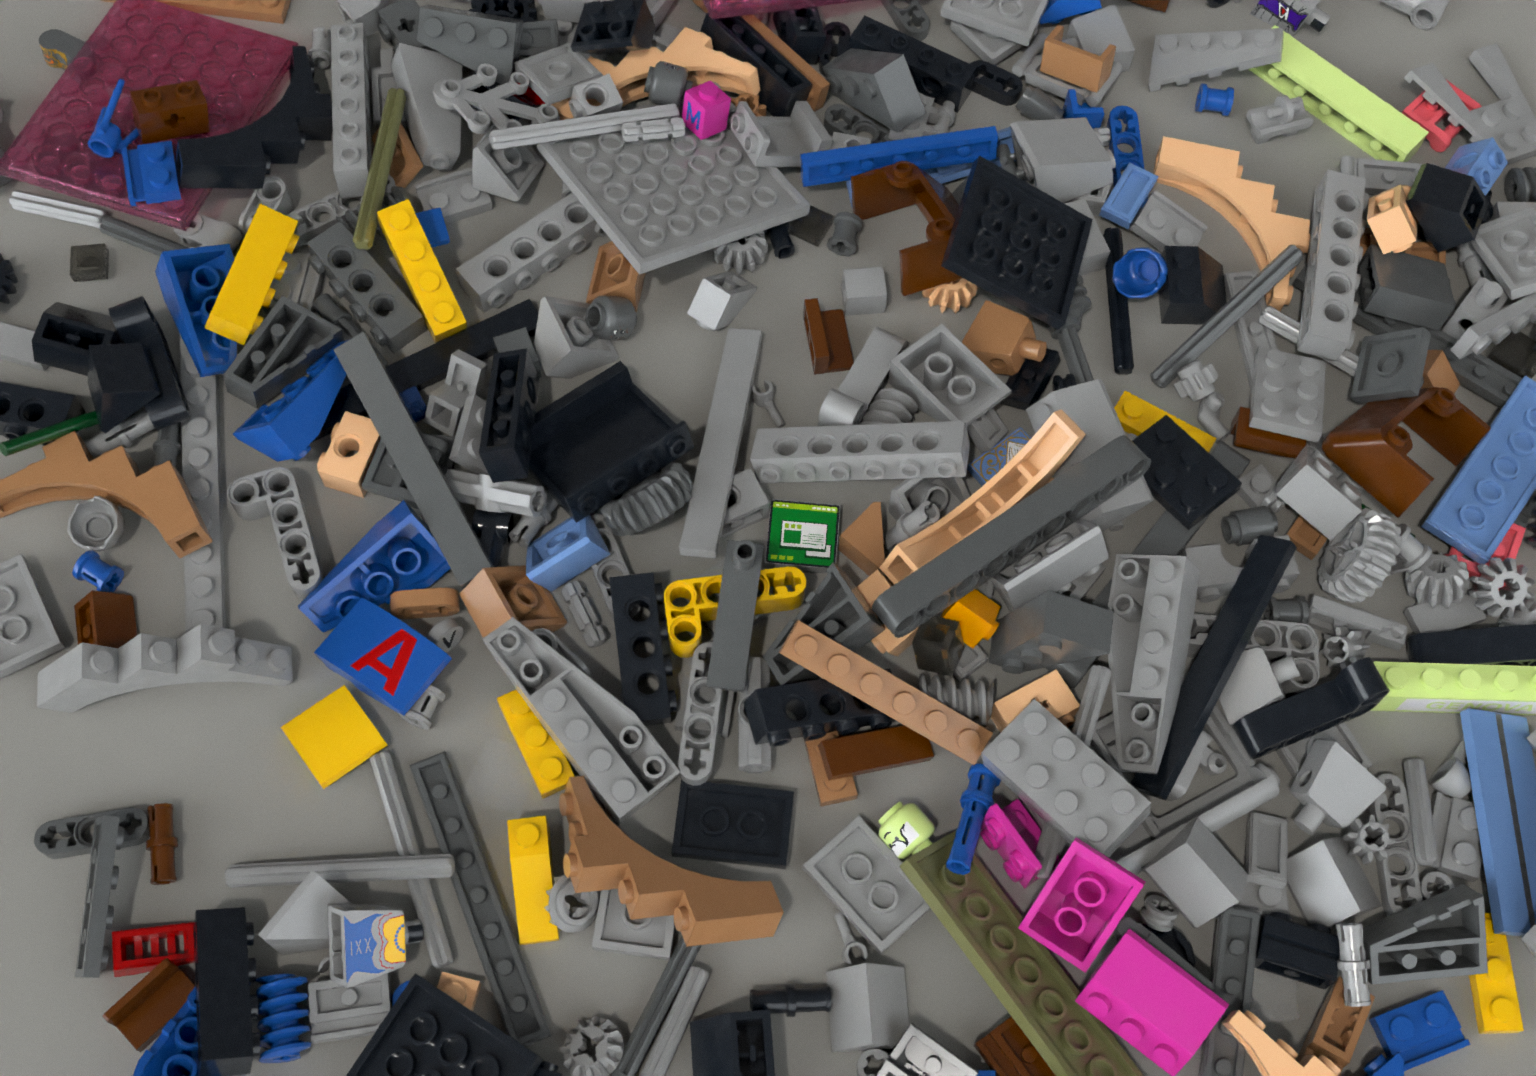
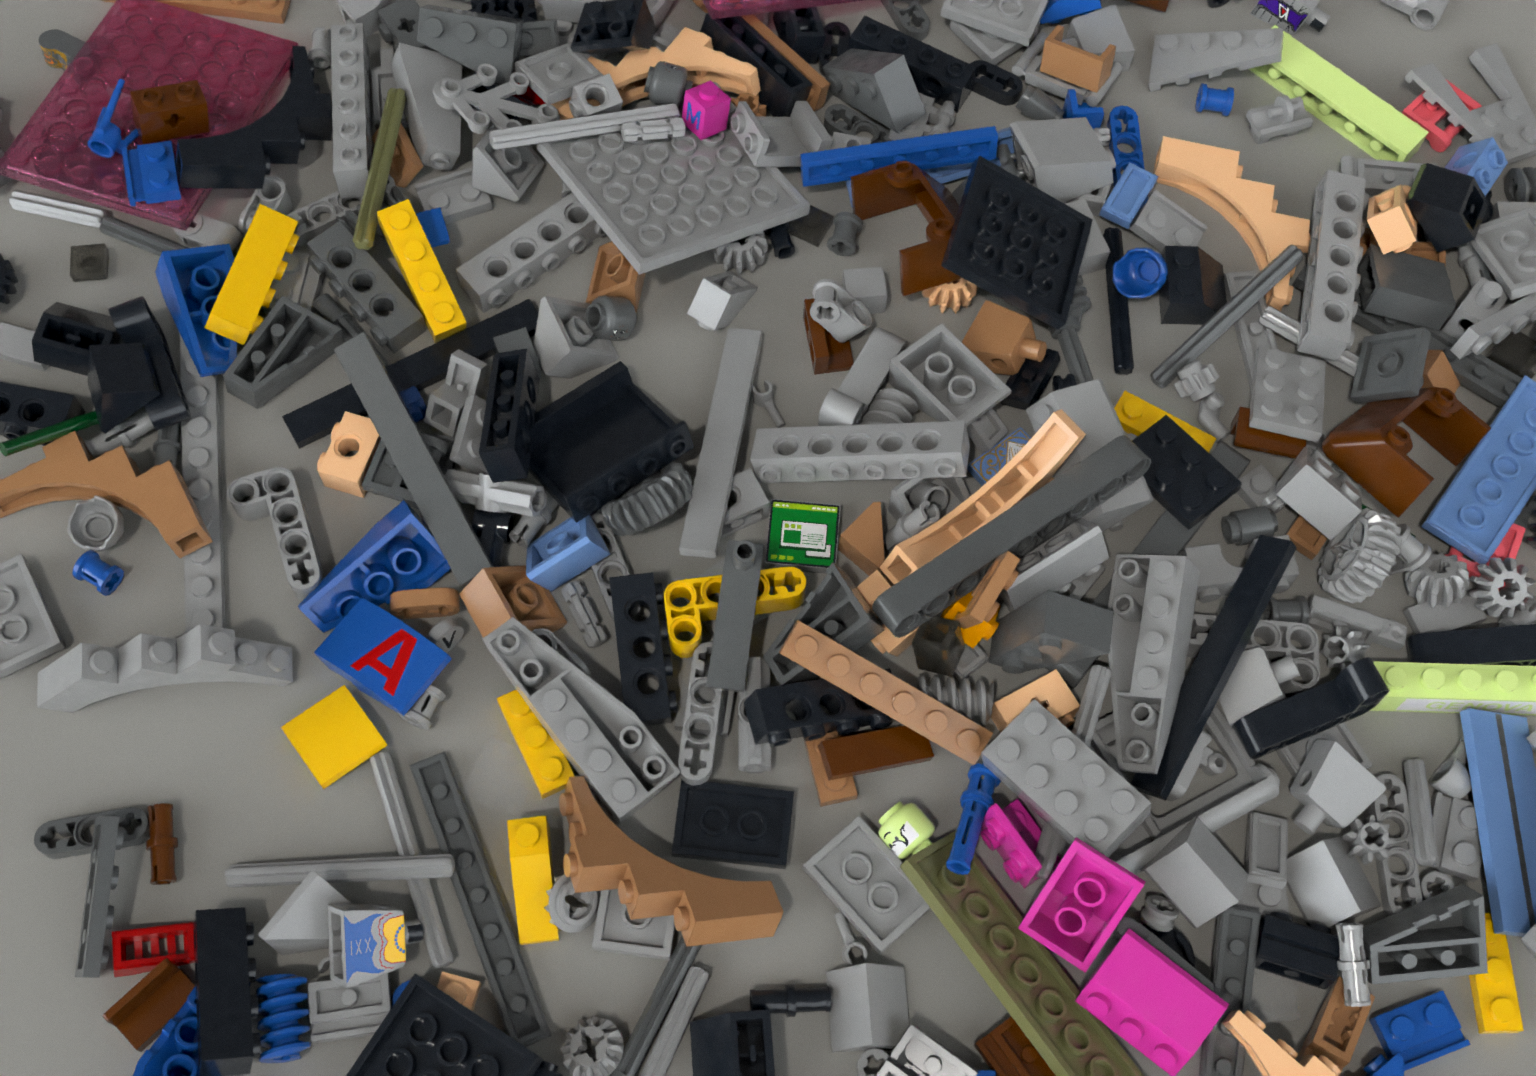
(105, 619): reddish brown panel -> none
(297, 418): blue wedge -> none
(838, 310): none -> light grey piece
(984, 604): none -> medium nougat wing

